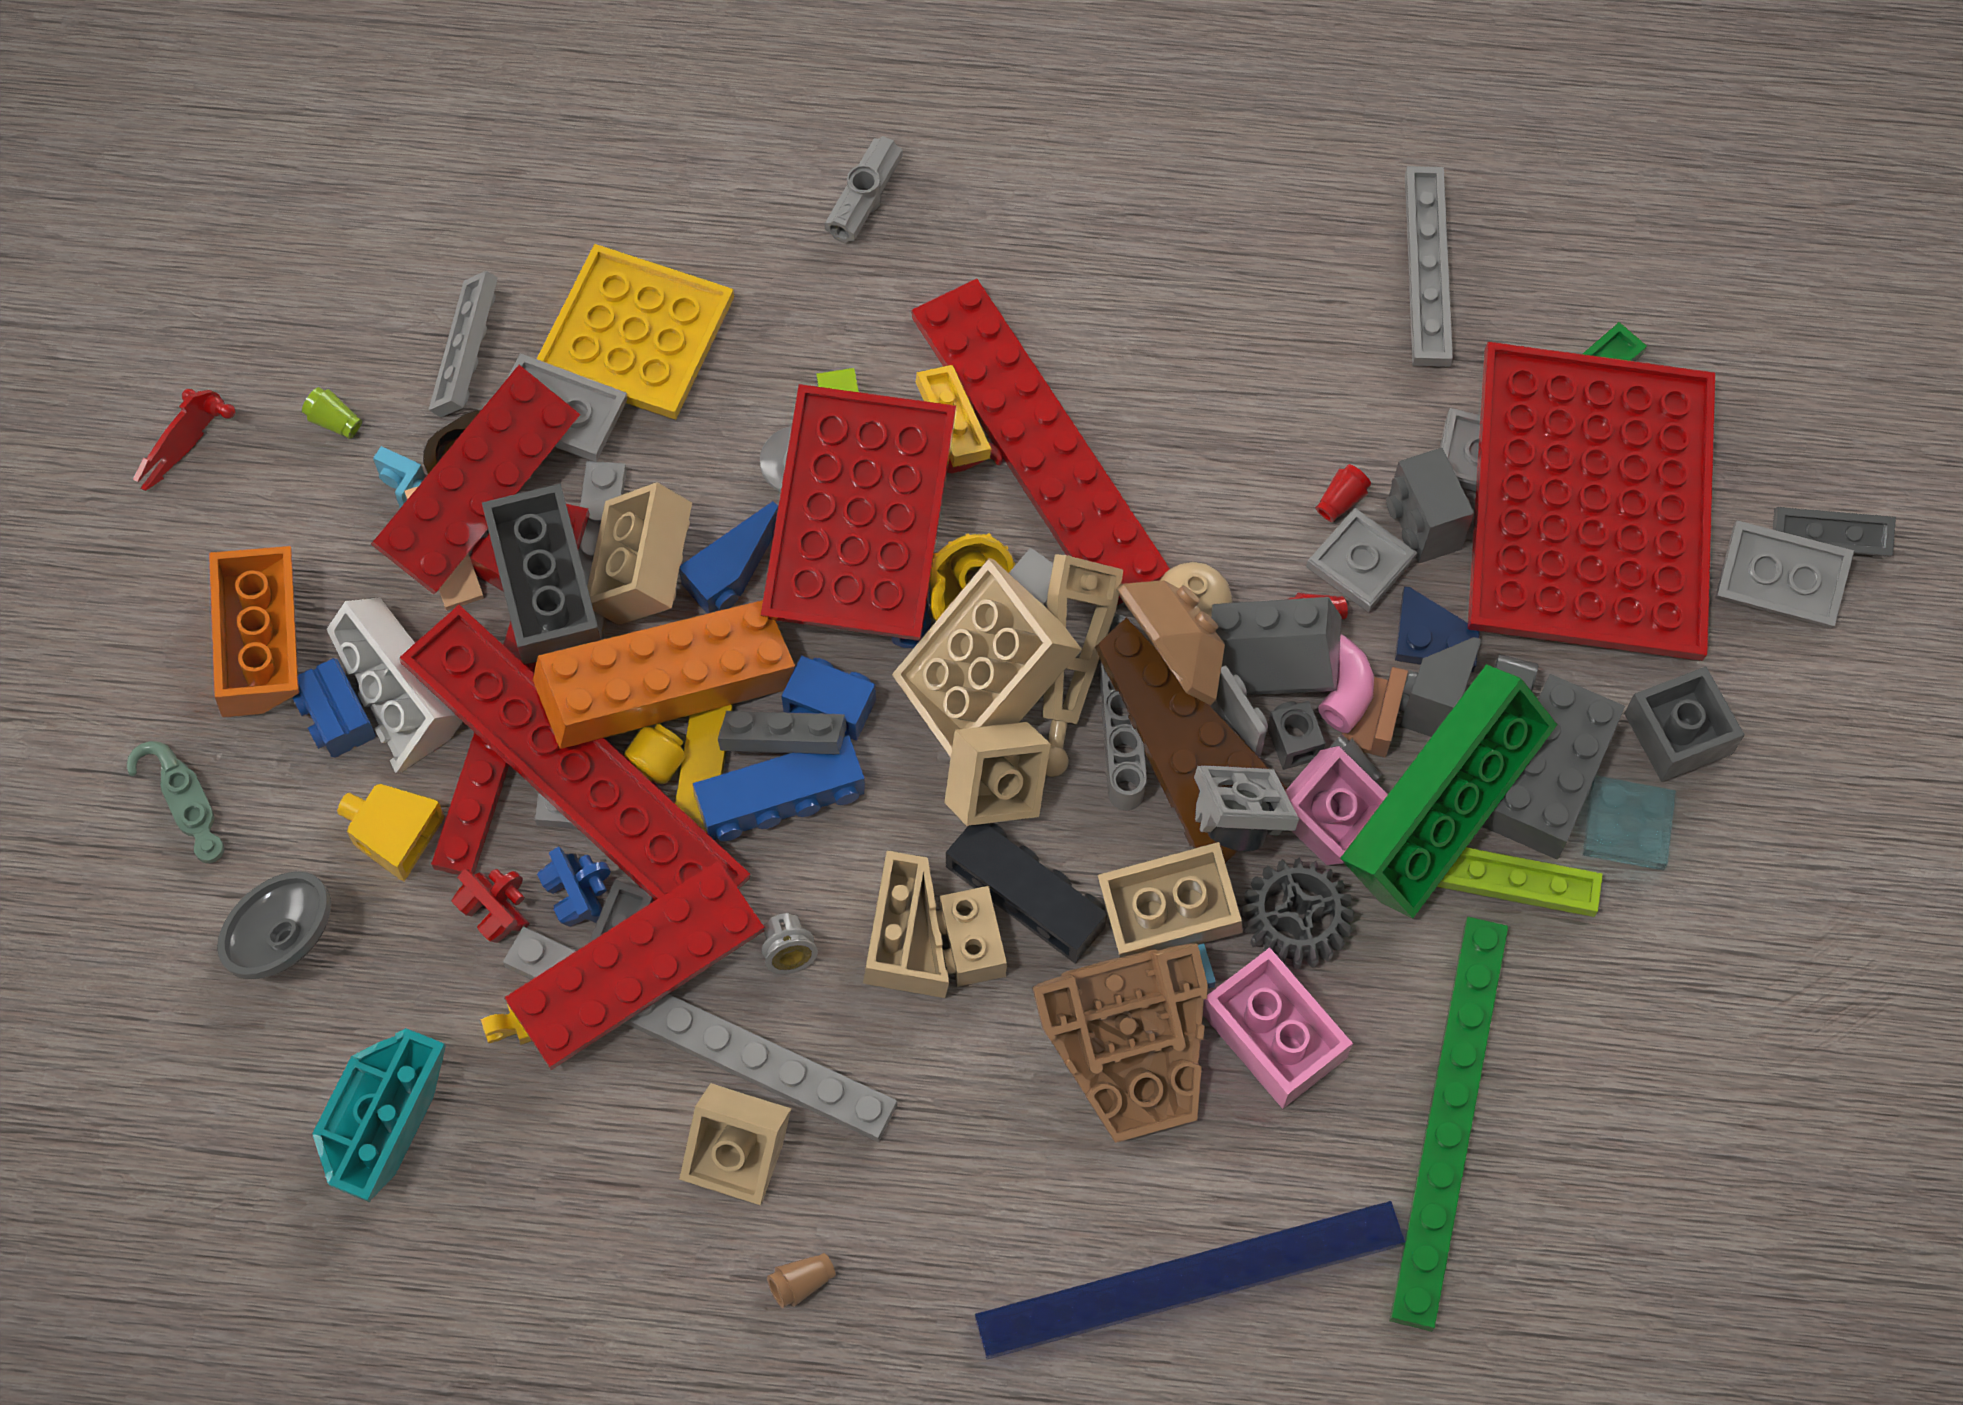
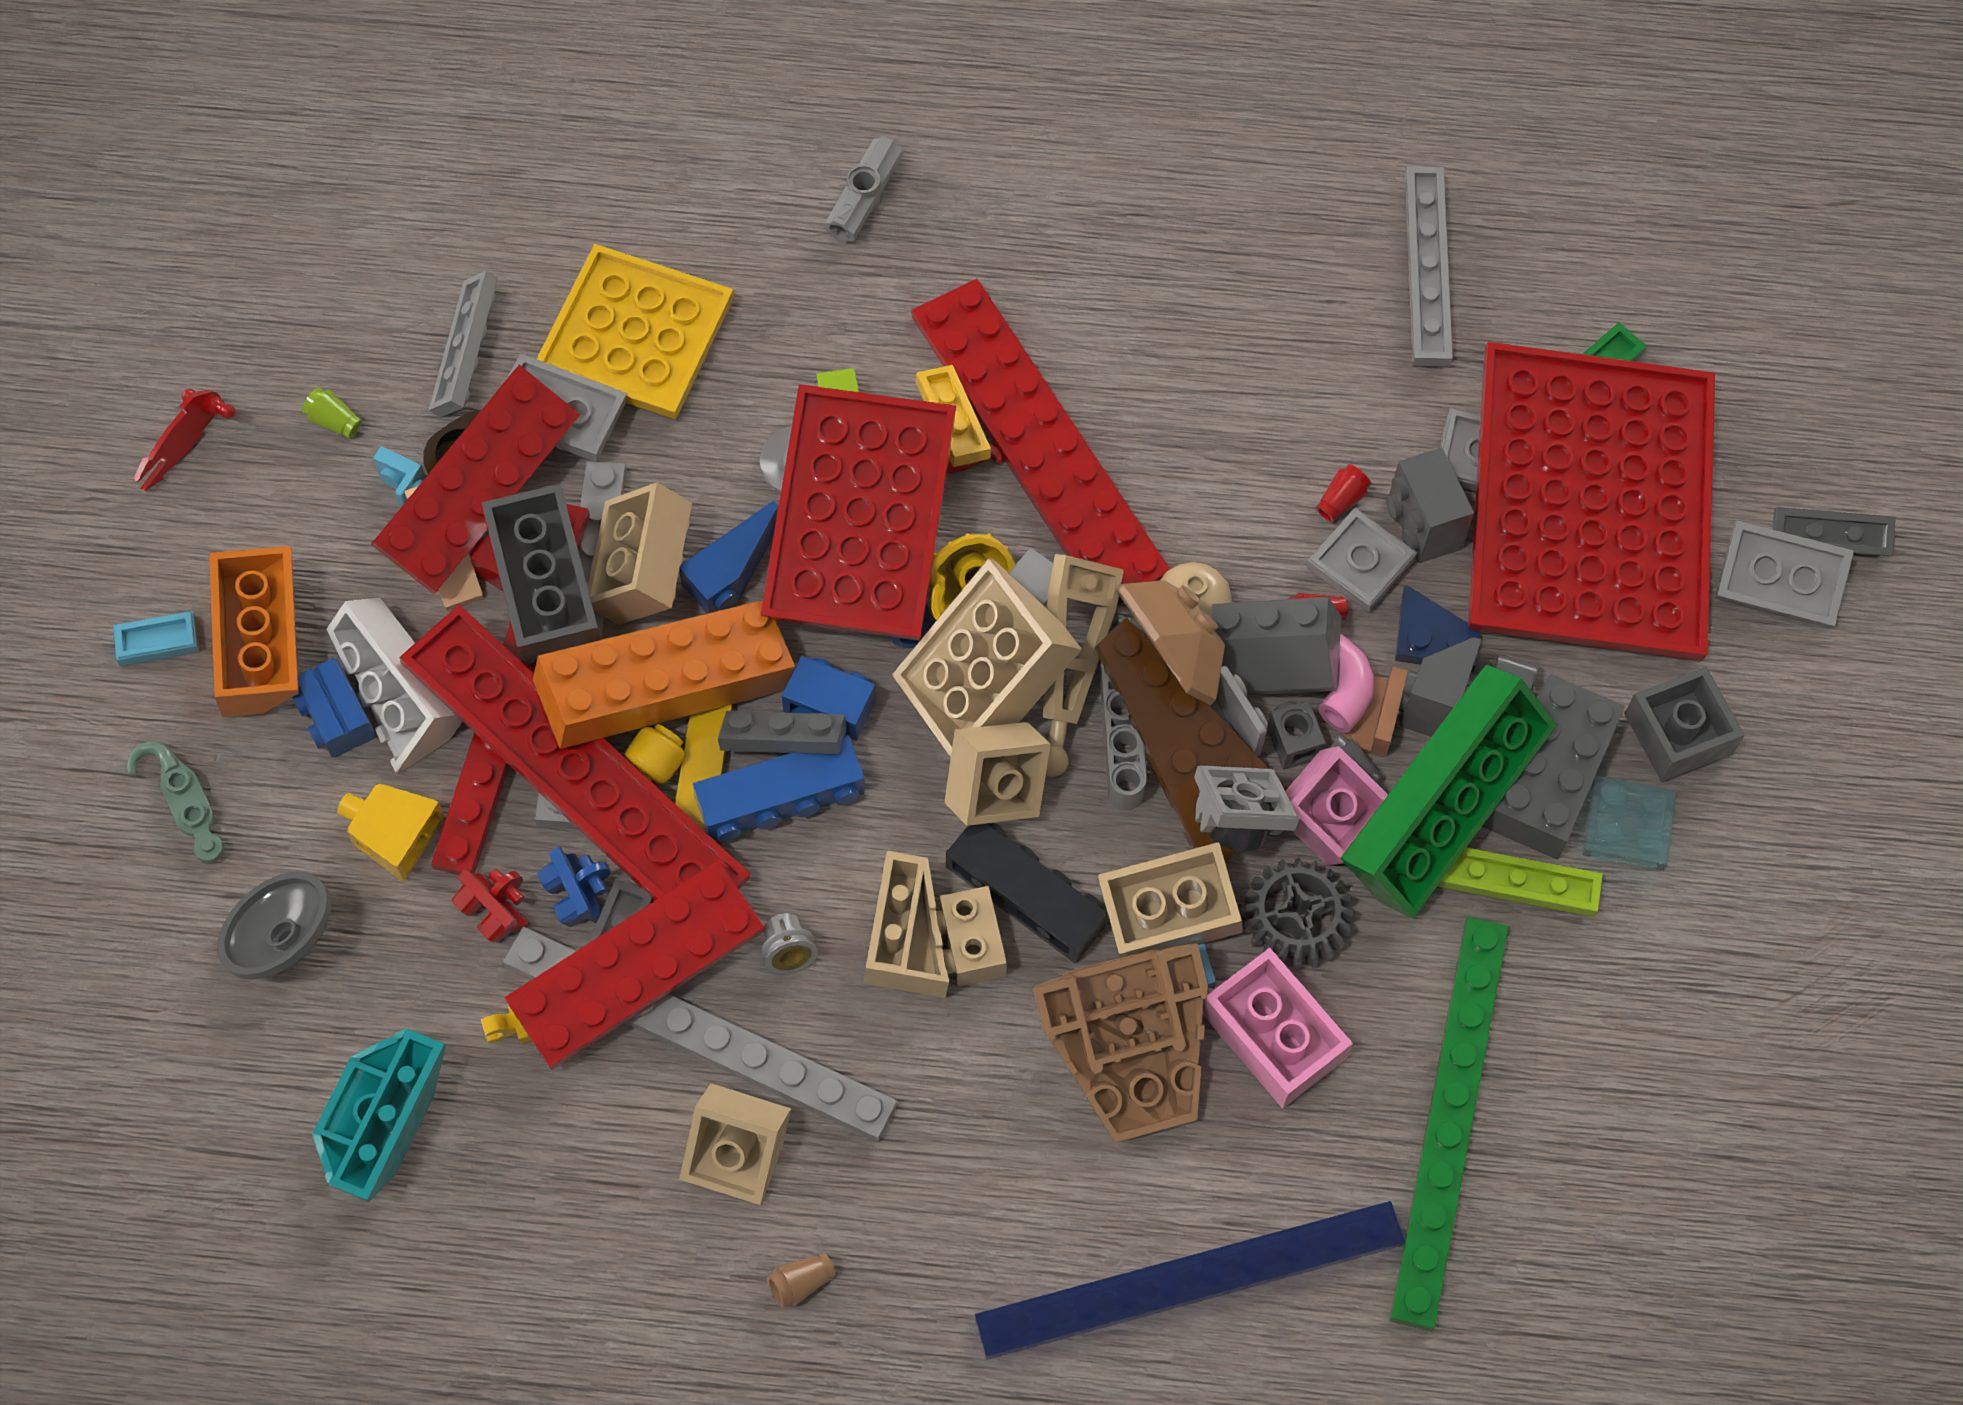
(156, 638): none -> medium azure tile

